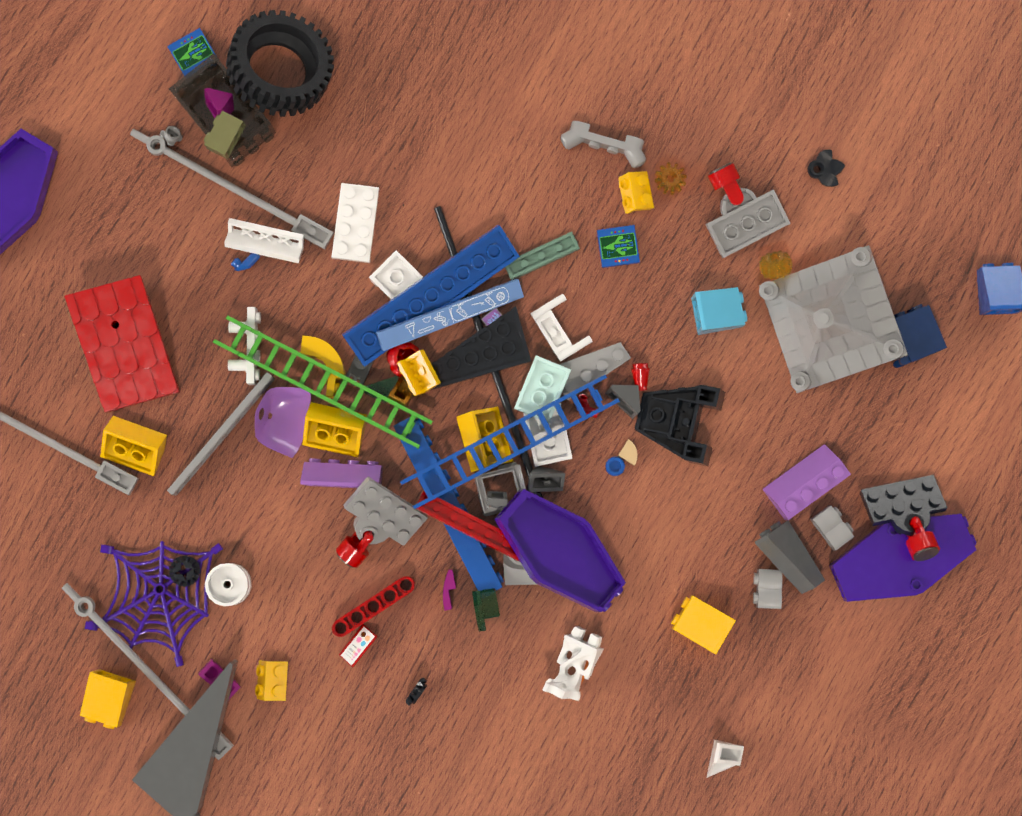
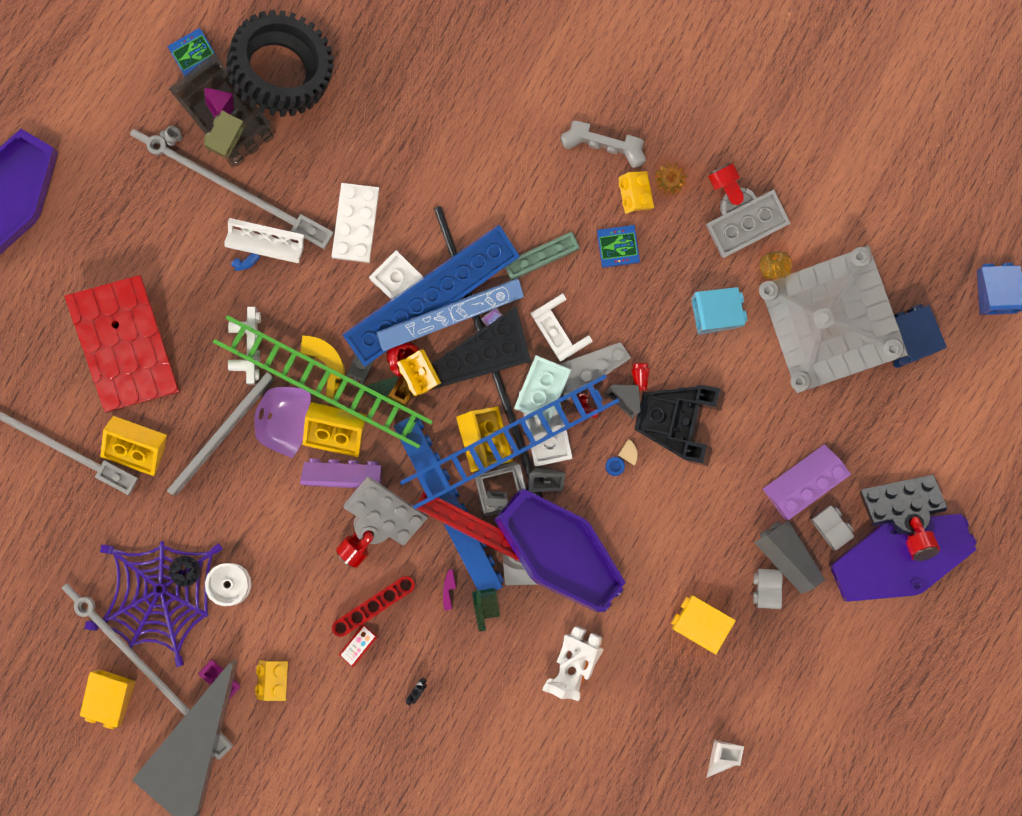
(828, 168): black plate -> none

